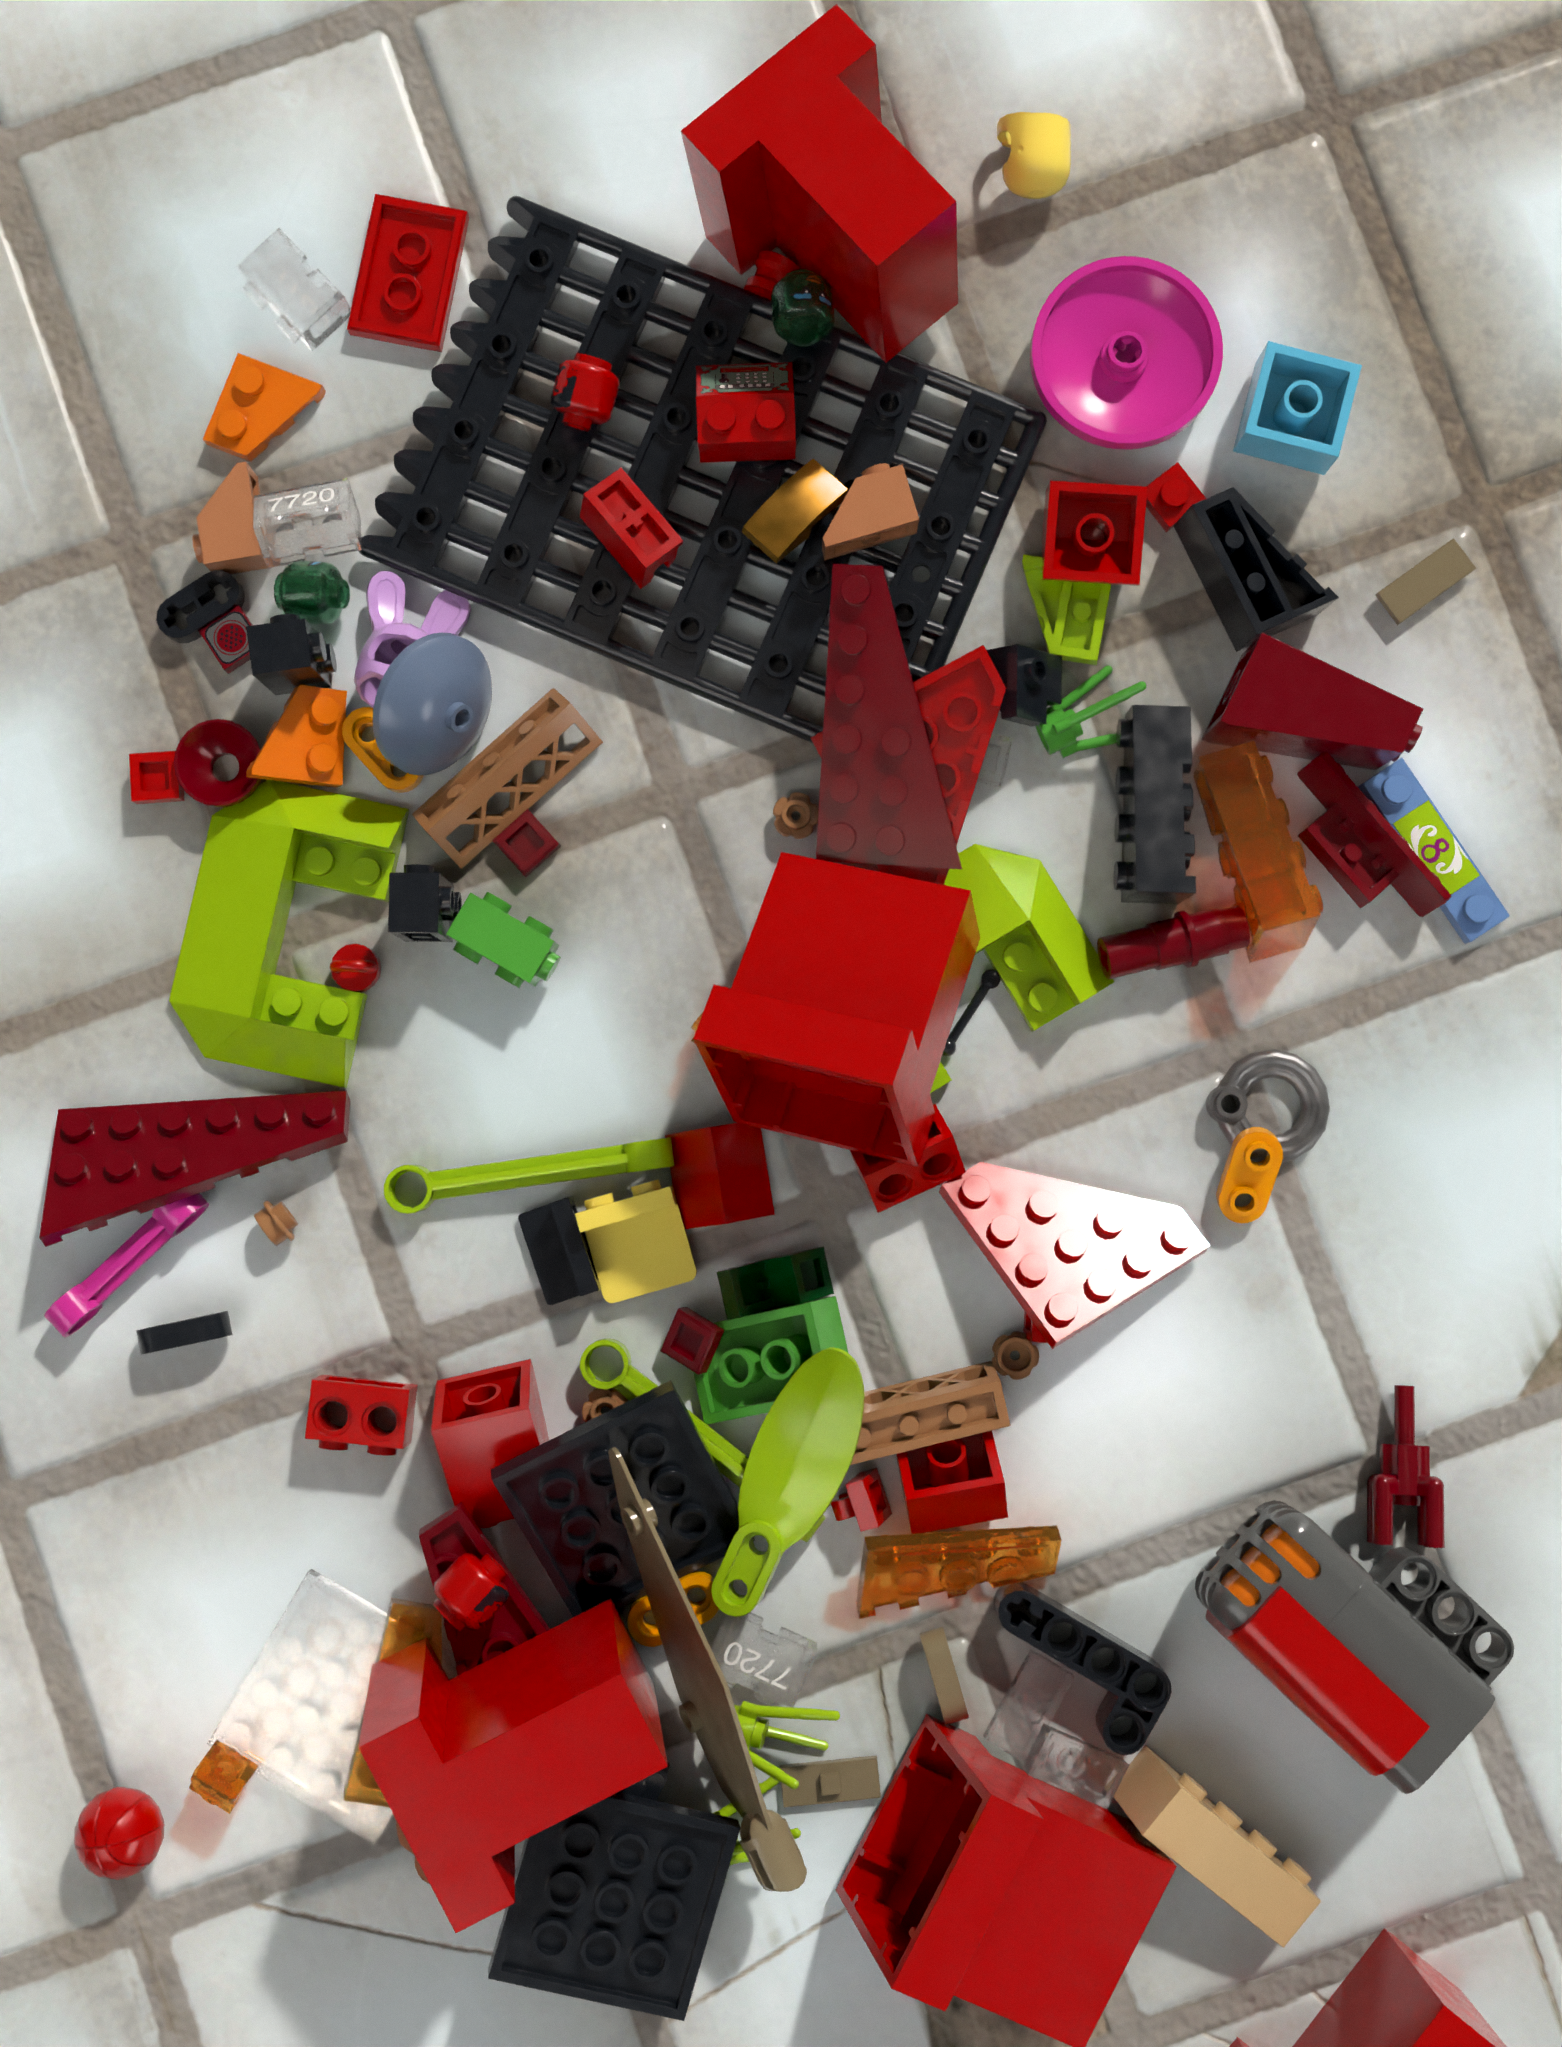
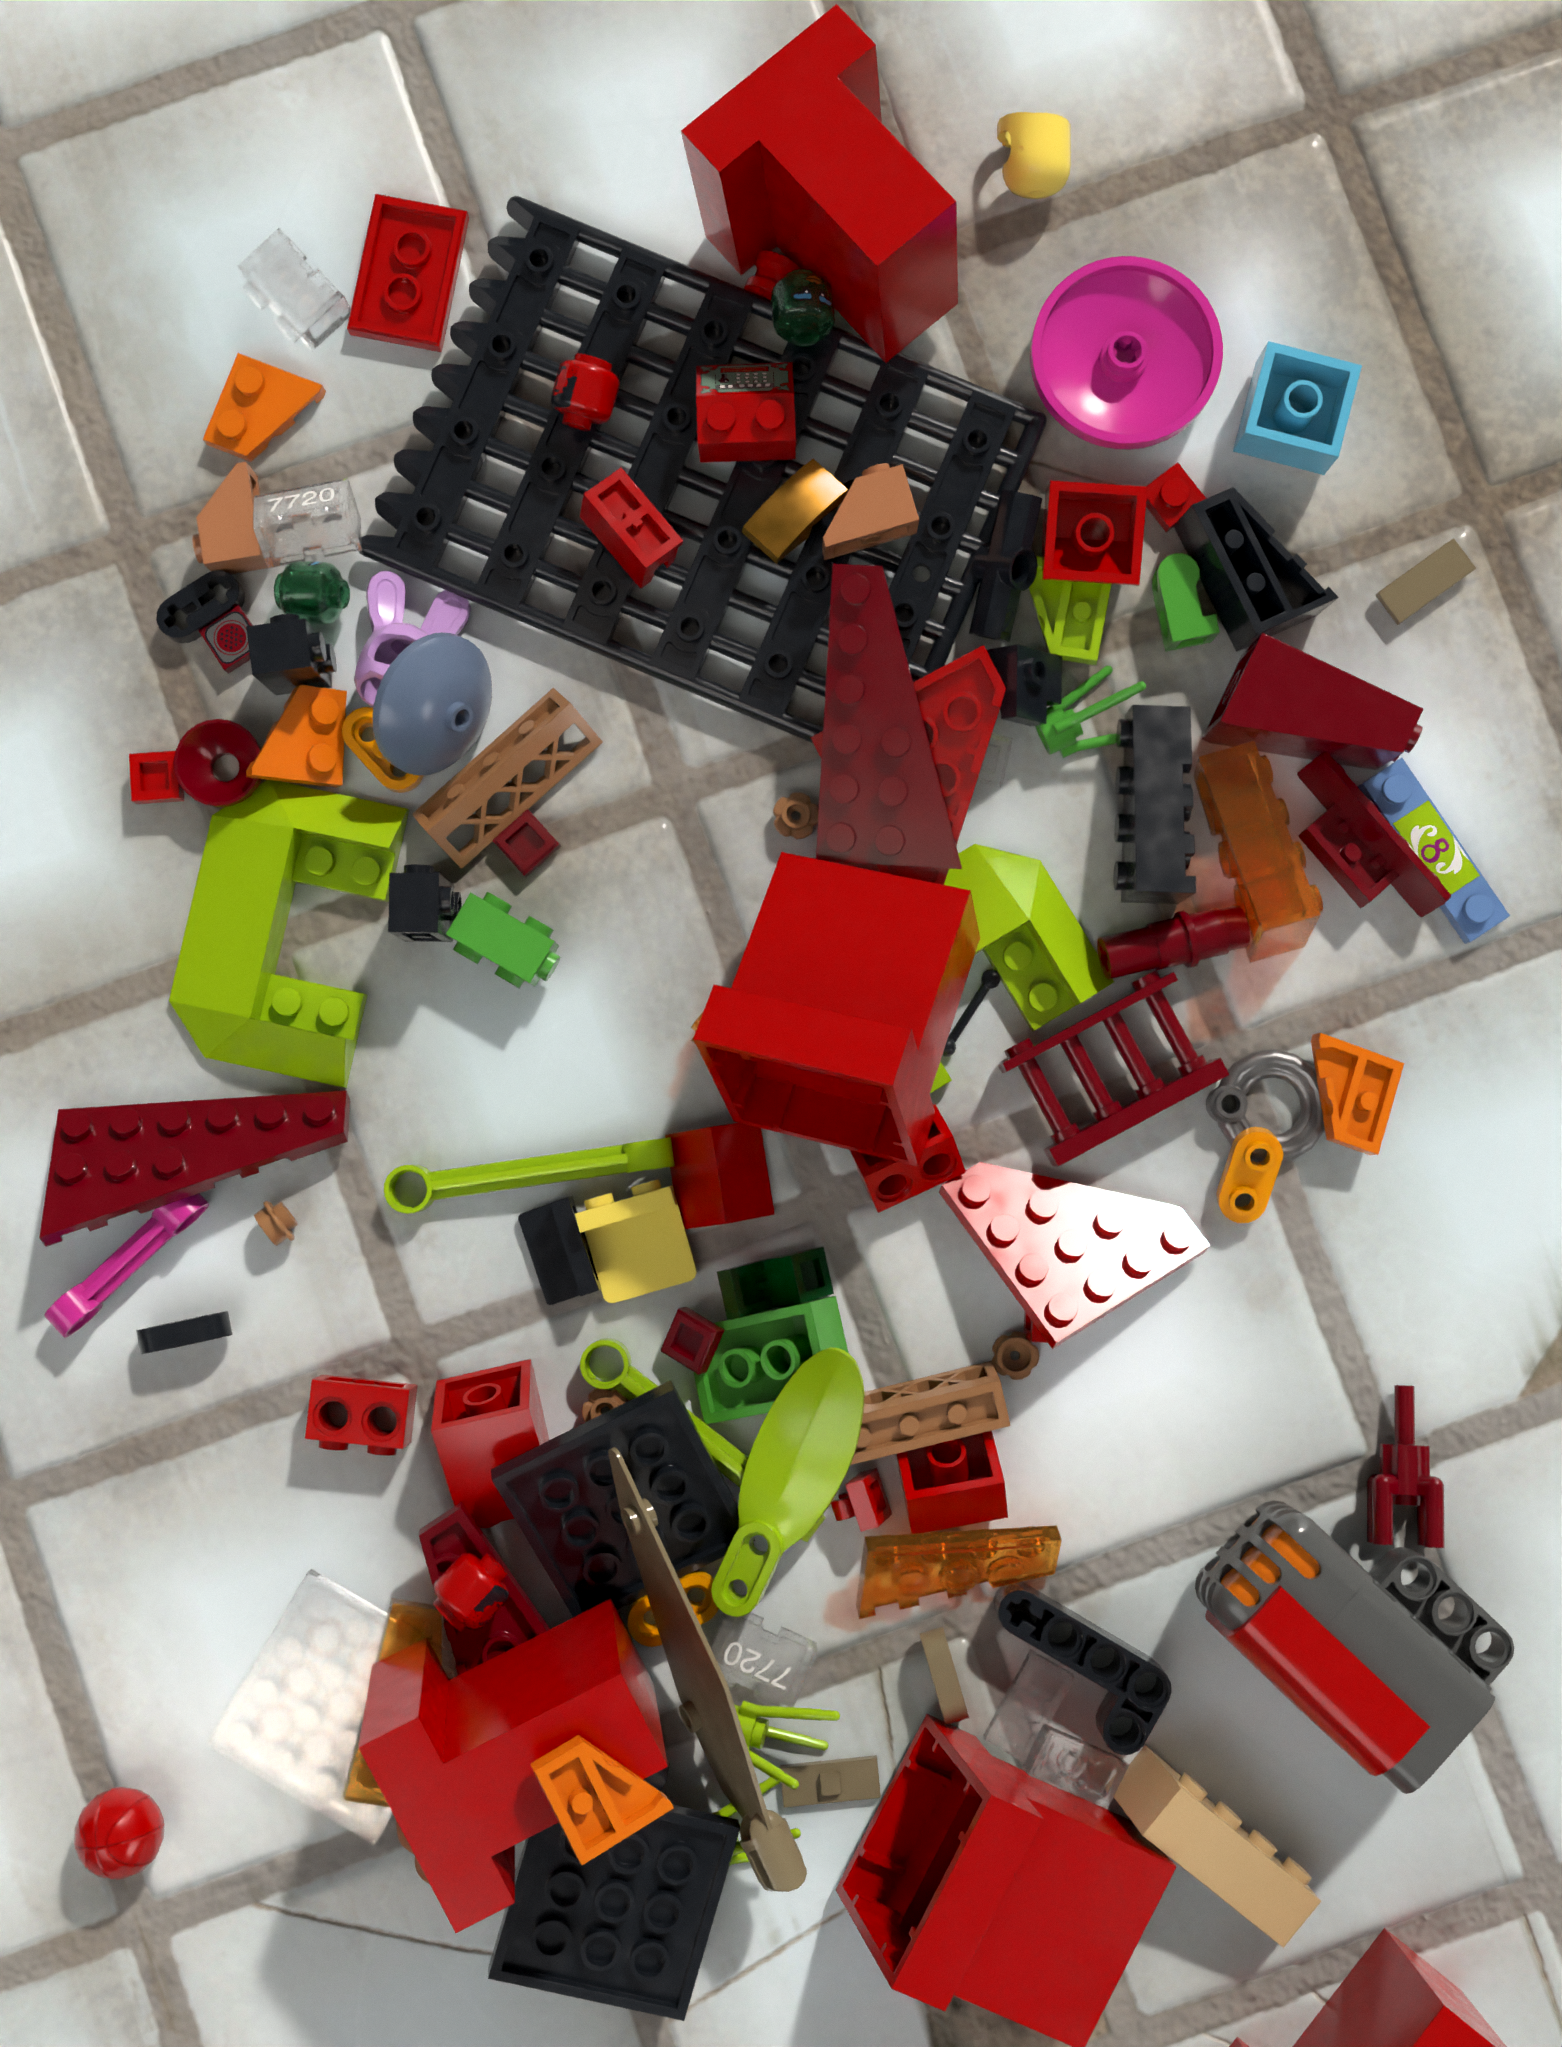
(222, 1776): clear orange bracket -> none
(355, 967): red tile -> none
(596, 1797): none -> orange wing
(1005, 565): none -> black piece
(1151, 1092): none -> dark red fence
(1179, 604): none -> bright green leg
(1354, 1092): none -> orange wing

